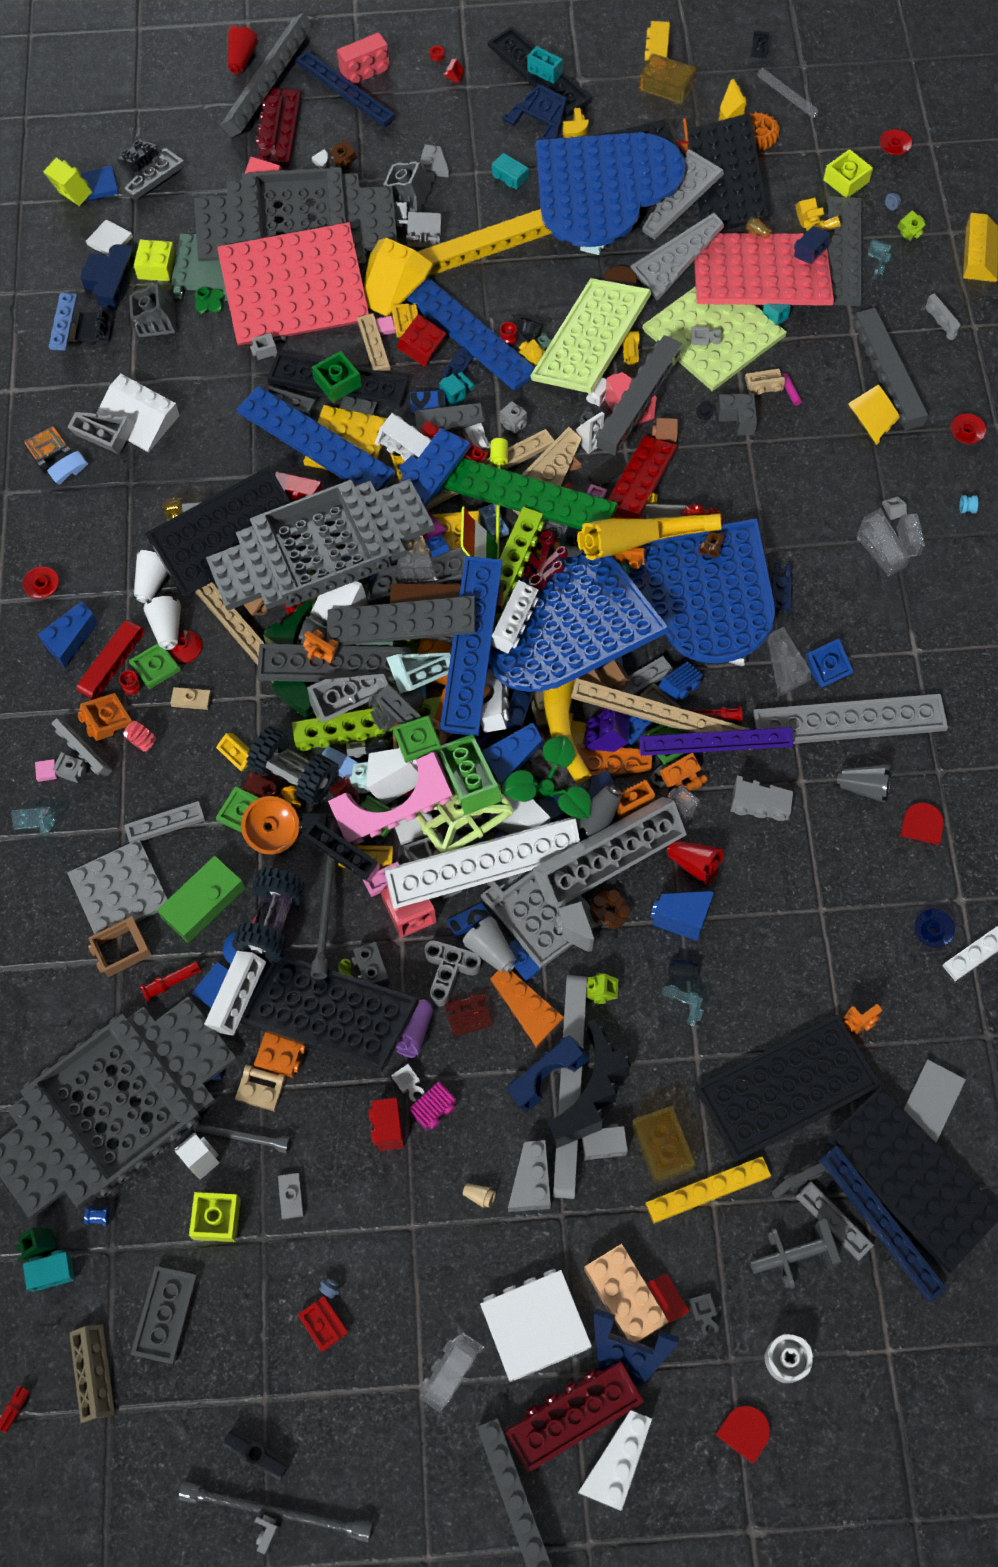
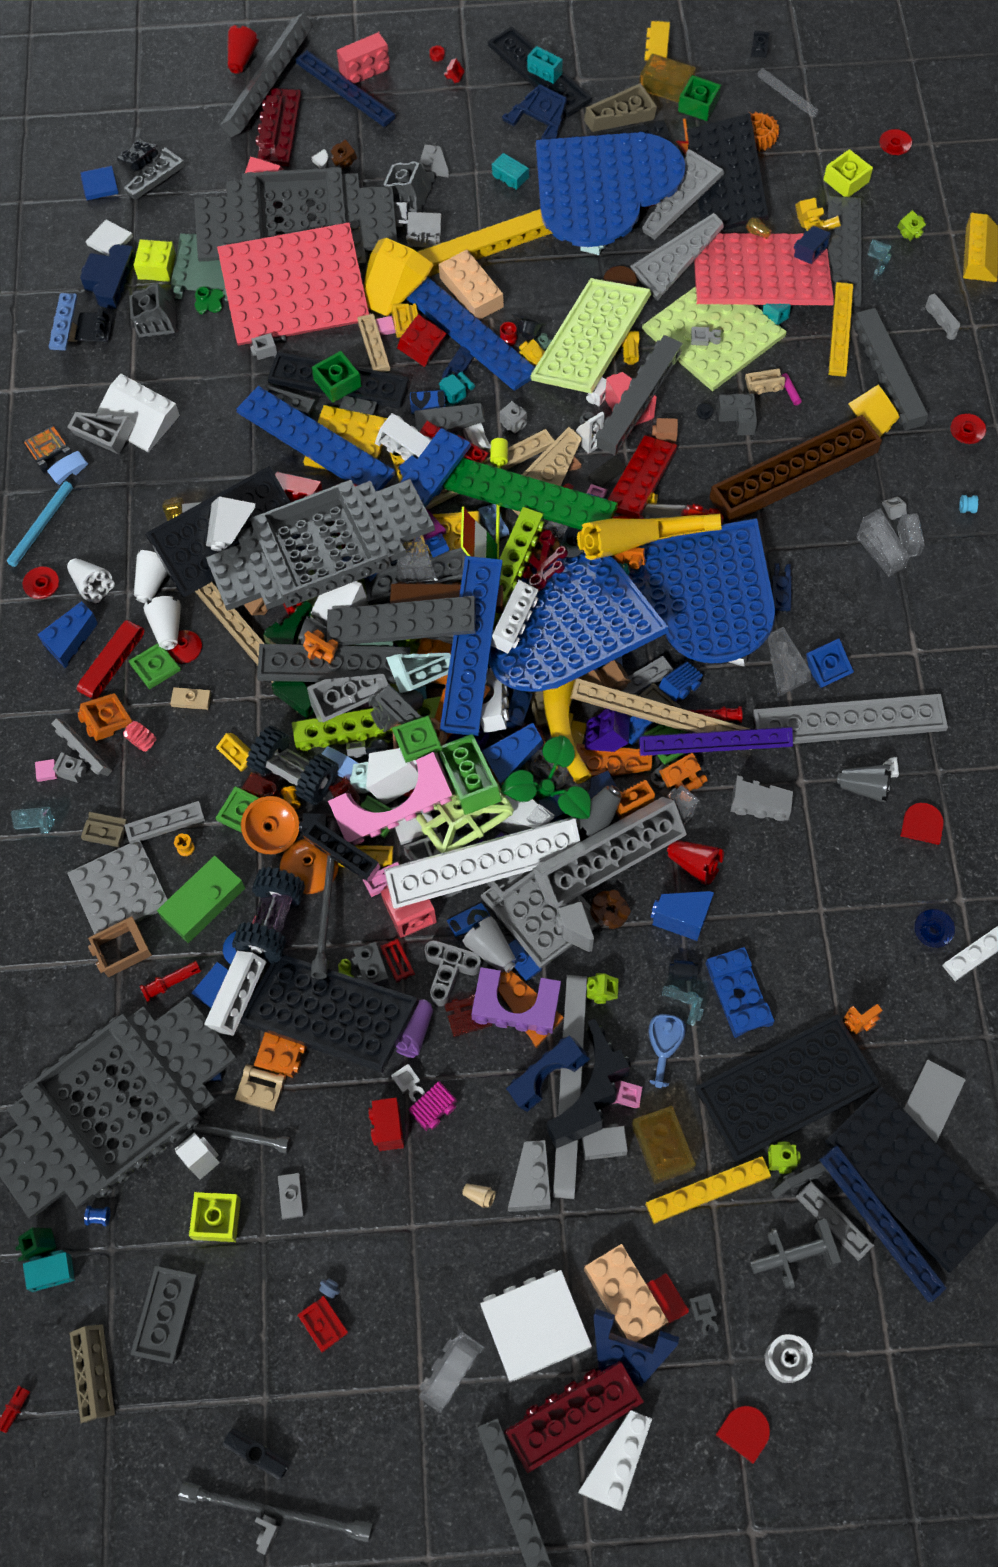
(39, 524): none -> medium azure axle
(68, 181): neon yellow brick -> none
(90, 579): none -> white cone
(104, 829): none -> dark tan plate
(130, 682): red wheel -> none
(186, 850): none -> light orange bush
(226, 521): none -> white slope
(311, 873): none -> orange dish
(403, 975): none -> red tile
(471, 285): none -> light nougat brick
(538, 1018): none -> medium lavender arch
(540, 815): none -> clear tile
(576, 128): yellow brick -> none
(621, 109): none -> dark tan wedge
(628, 1094): none -> bright pink bracket
(666, 1036): none -> medium blue piece
(699, 98): none -> green brick
(709, 548): reddish brown piece -> none
(733, 102): yellow slope -> none
(734, 972): none -> blue piece
(776, 1157): none -> lime brick
(795, 469): none -> reddish brown brick
(840, 329): none -> yellow plate
(892, 201): sand blue plate -> none
(894, 766): none -> white tile

